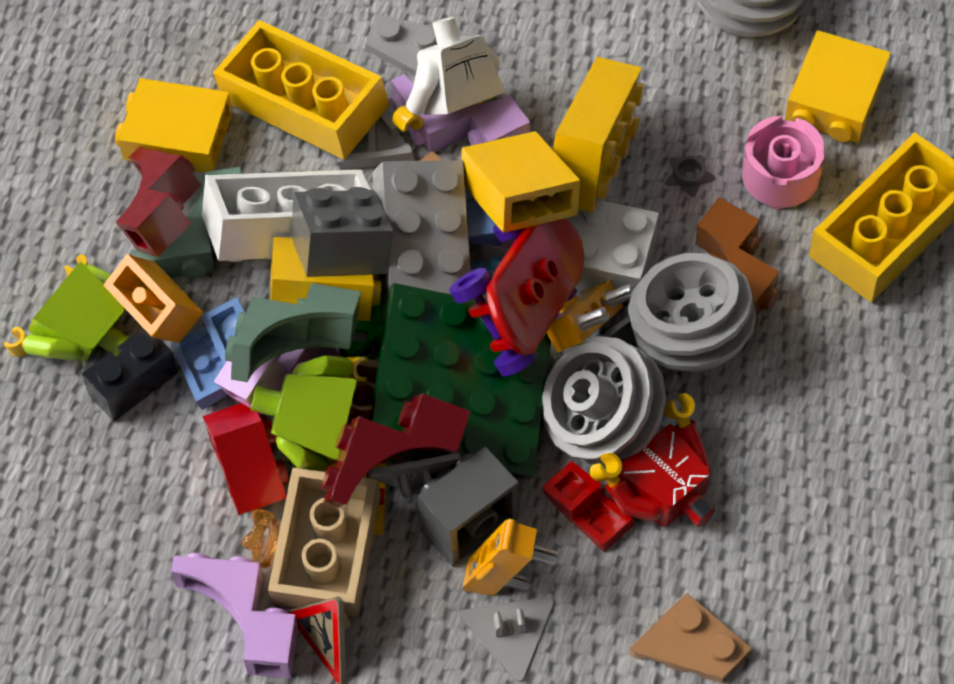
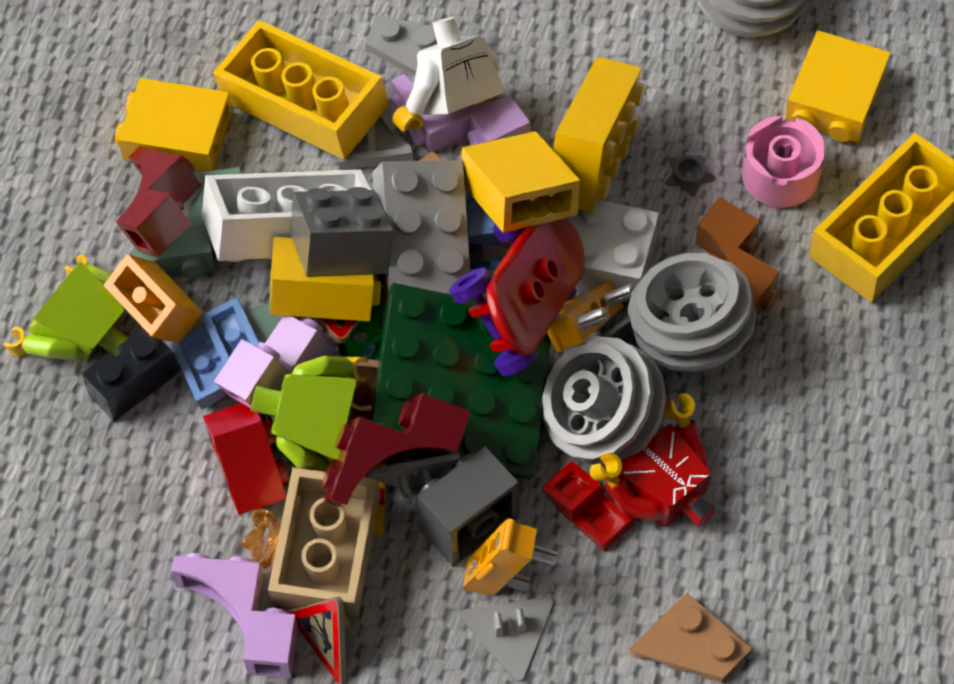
(275, 327): sand green arch -> none

